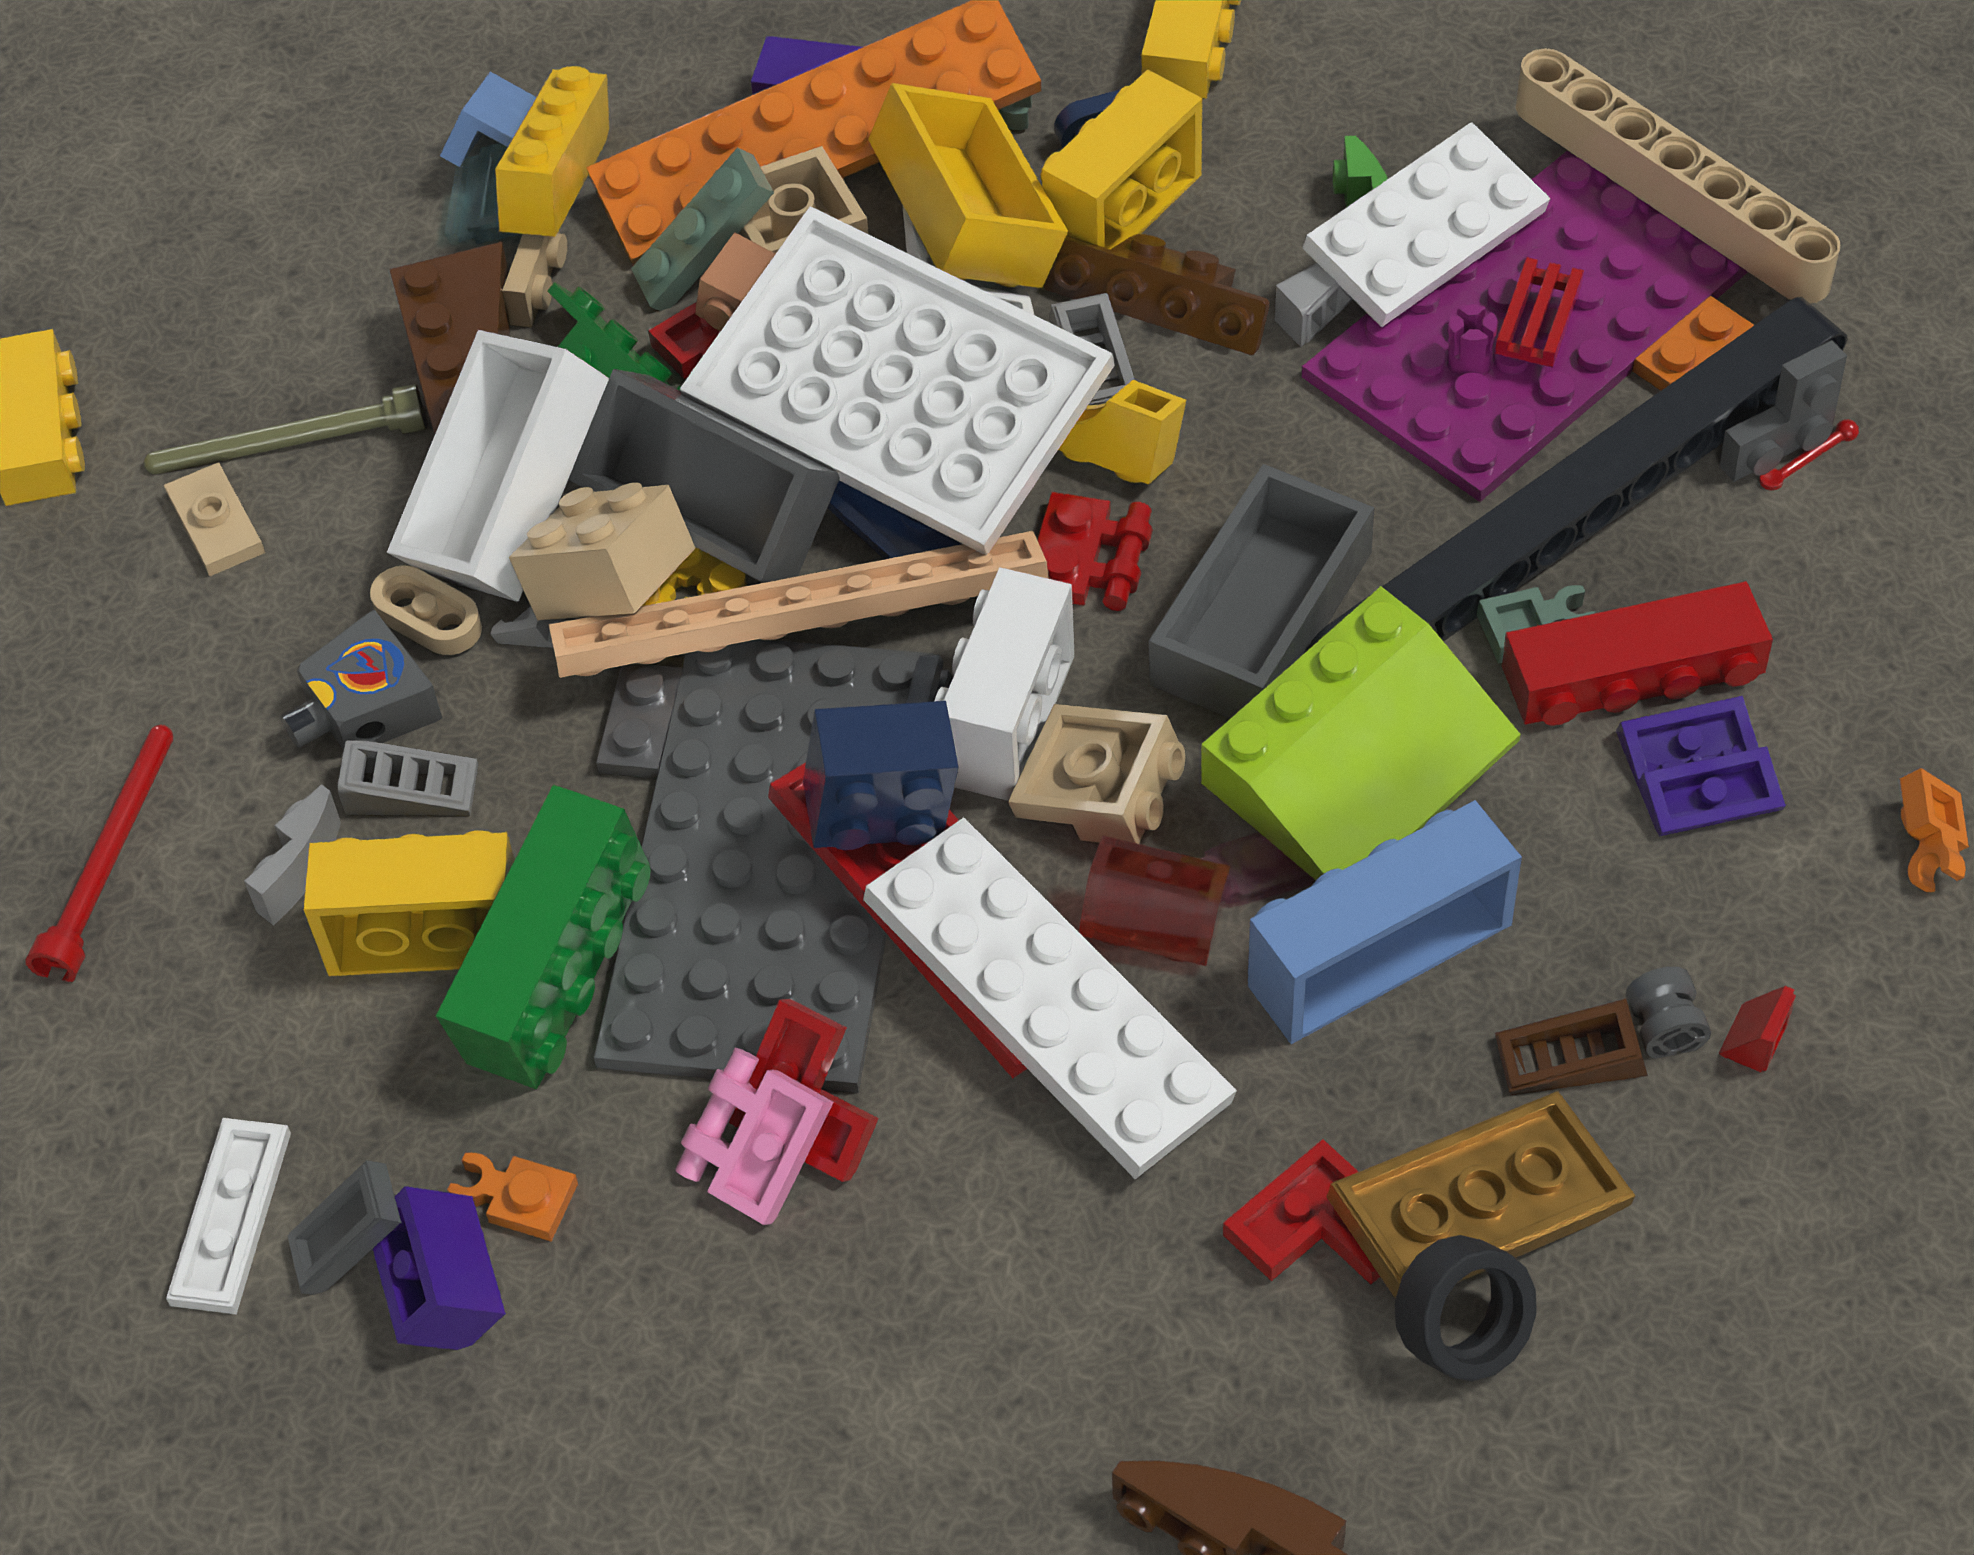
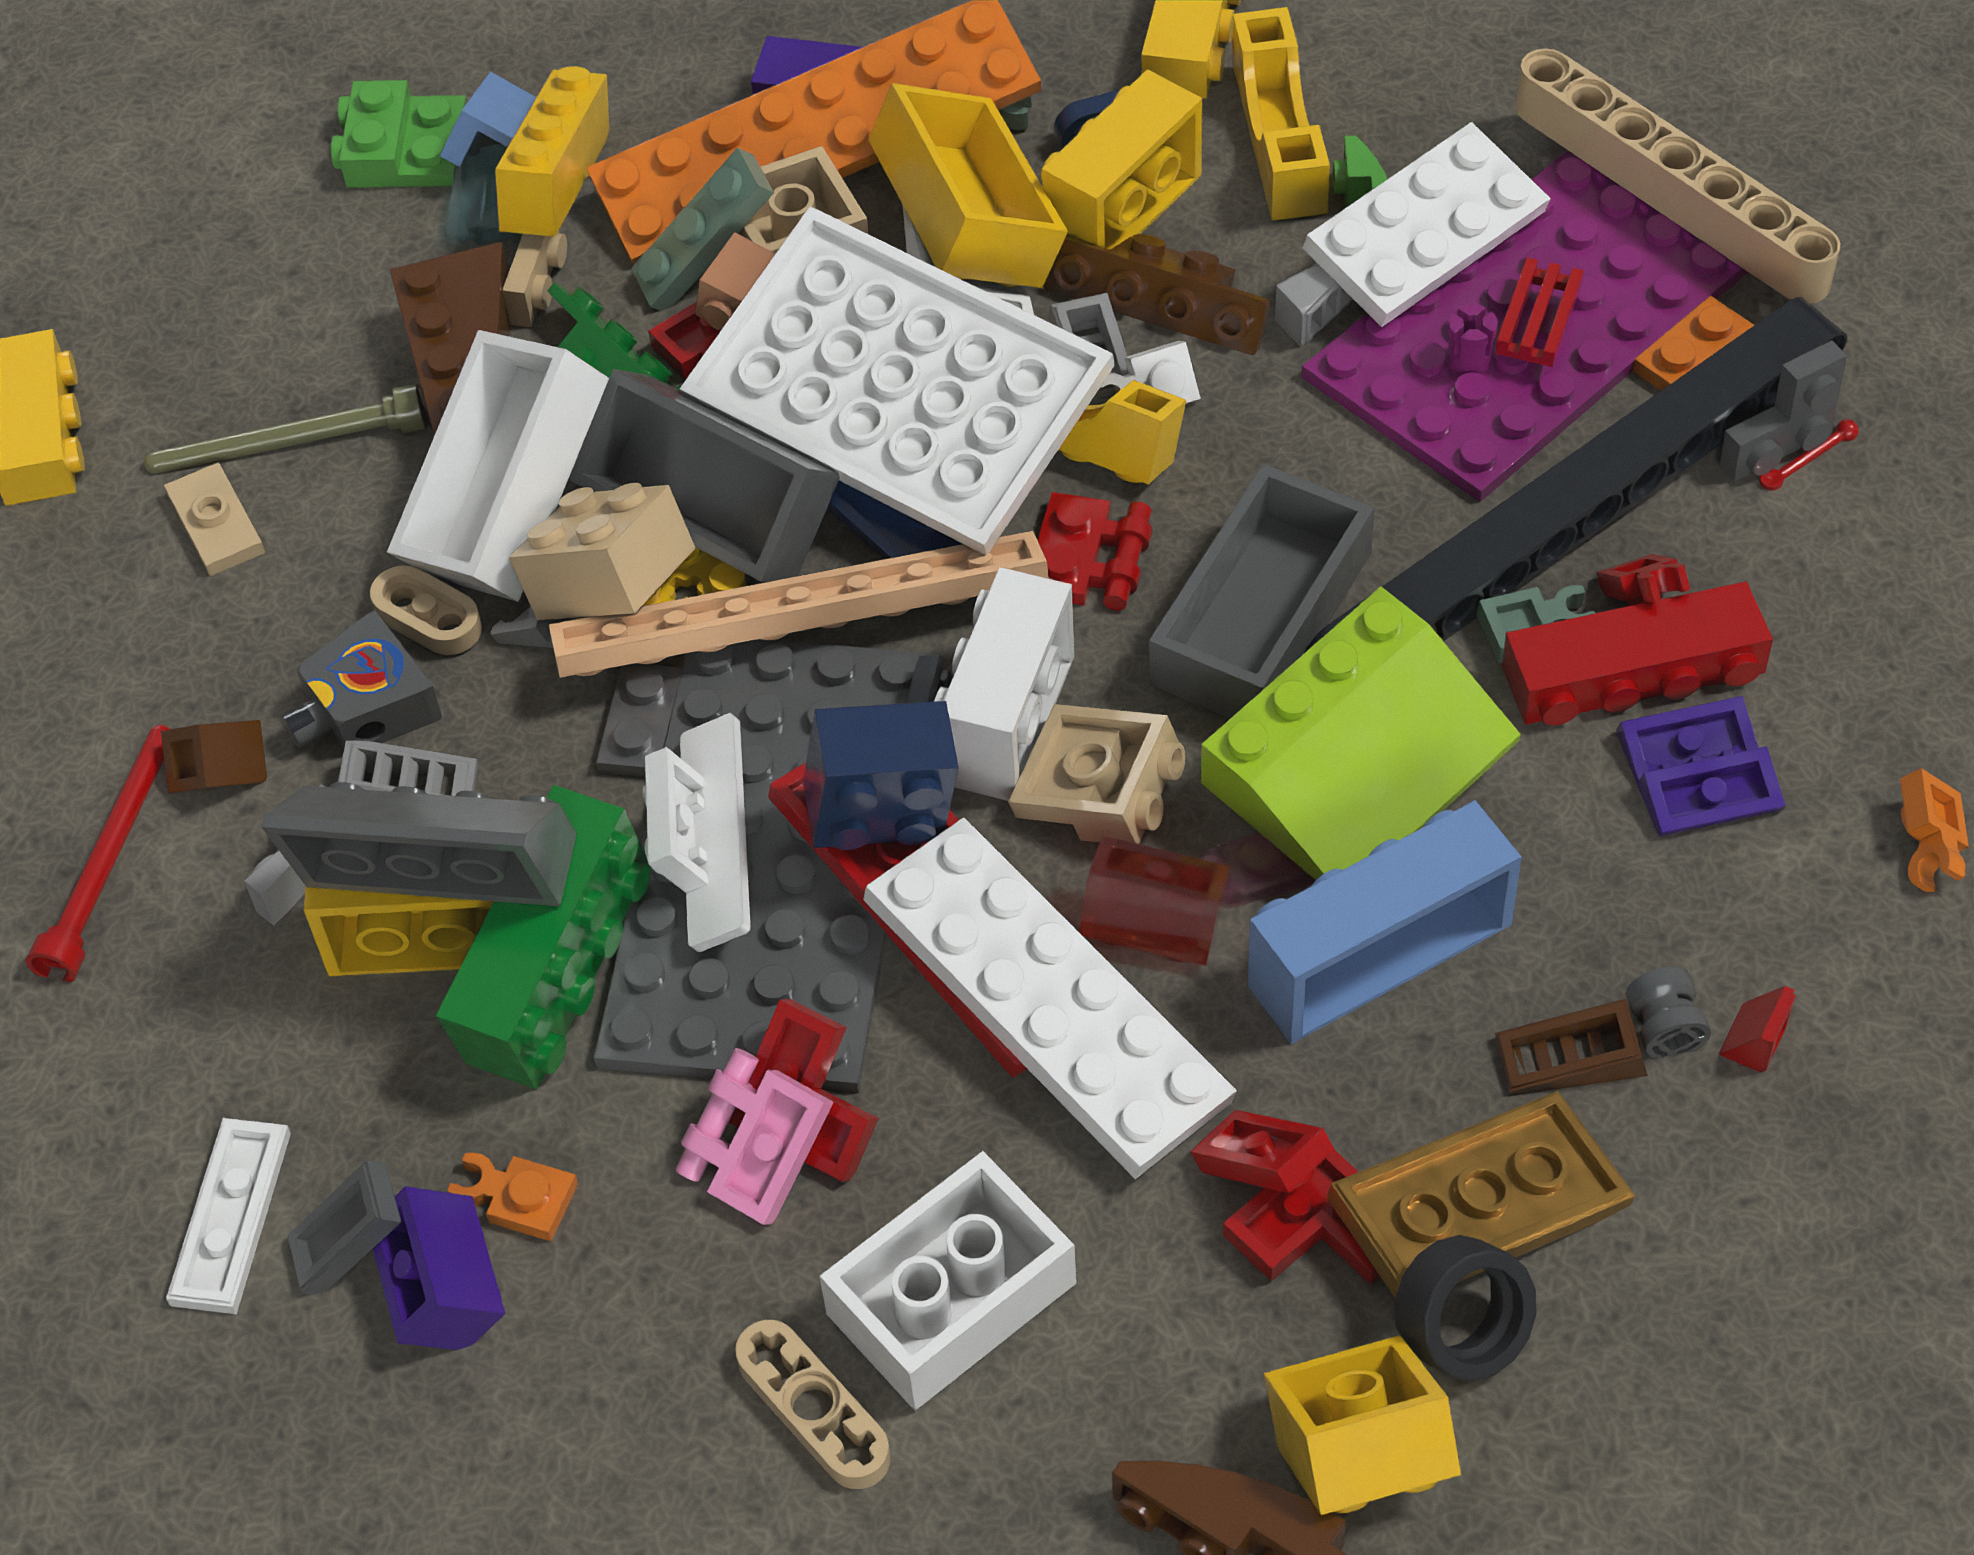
(213, 755): none -> reddish brown panel
(394, 136): none -> bright green plate
(425, 843): none -> dark grey slope
(700, 829): none -> white bracket
(829, 1453): none -> tan beam
(949, 1280): none -> white brick
(1162, 368): none -> white plate
(1262, 1151): none -> red plate
(1285, 146): none -> yellow arch
(1362, 1425): none -> yellow brick
(1643, 579): none -> red plate

